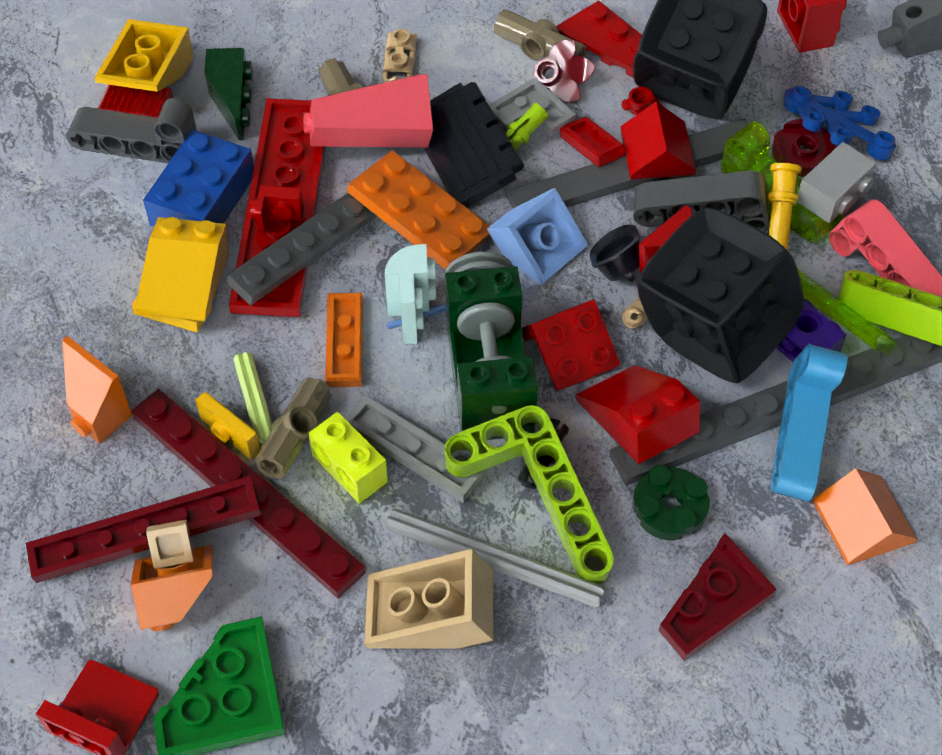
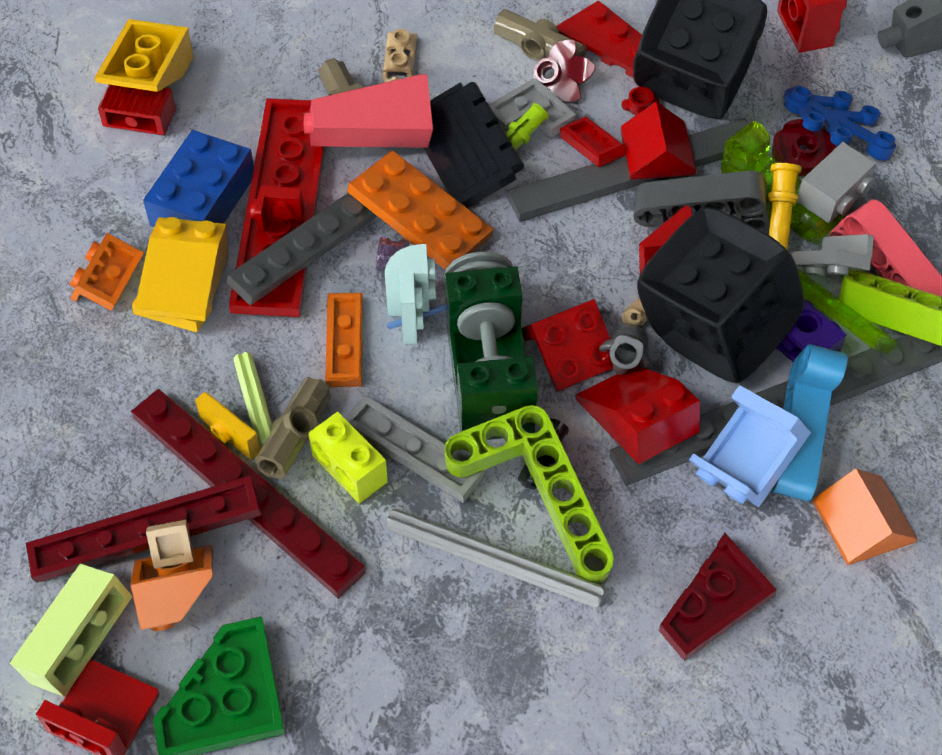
(71, 630): none -> yellowish green brick
(92, 393): orange slope -> none
(107, 272): none -> orange bracket
(133, 134): dark grey beam -> none
(227, 85): dark green slope -> none
(387, 249): none -> clear purple wheel
(431, 604): tan slope -> none
(538, 236): light blue slope -> none
(617, 253): black piece -> none
(627, 348): none -> dark grey animal
(676, 483): dark green plate -> none
(752, 449): none -> light blue panel
(837, 255): none -> light grey bracket

